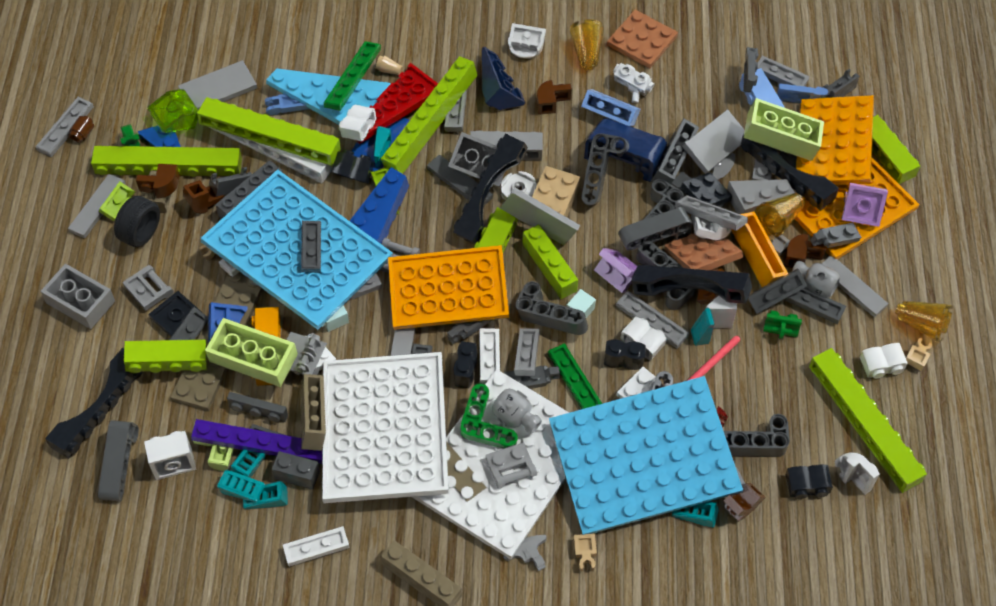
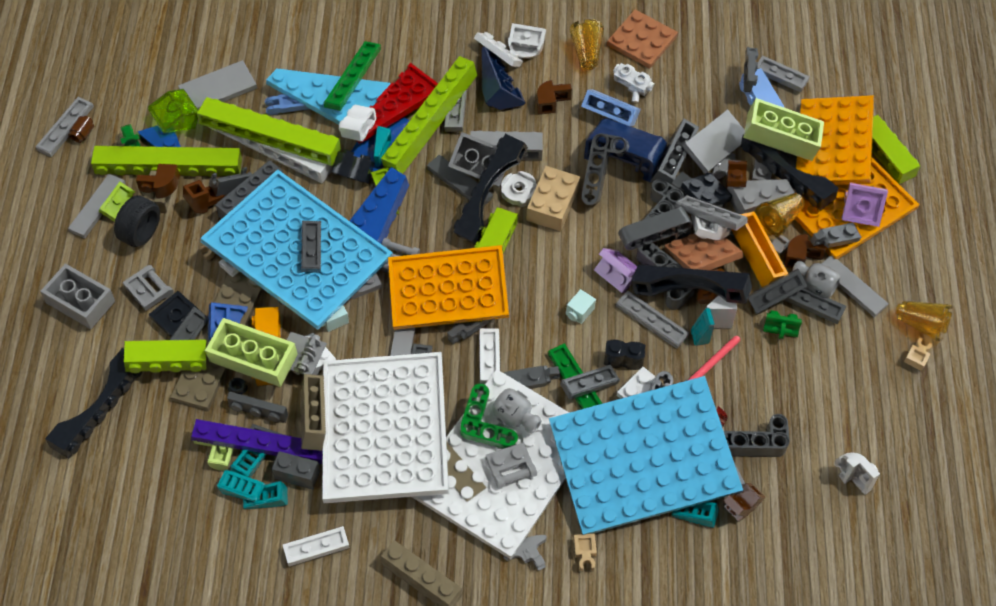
(116, 459): dark grey beam -> none
(170, 455): white brick -> none
(235, 382): none -> black plate
(387, 65): tan cone -> none
(465, 364): black brick -> none
(498, 48): none -> white plate
(527, 352): light grey plate -> none
(534, 213): light grey tile -> none
(550, 261): lime brick -> none
(551, 315): dark grey beam -> none
(589, 382): none -> dark grey tile
(640, 331): white brick -> none
(736, 173): none -> reddish brown brick
(795, 93): medium blue hinge -> none
(809, 481): black brick -> none
(842, 85): dark grey hinge -> none
(868, 420): lime brick -> none
(883, 360): white brick -> none

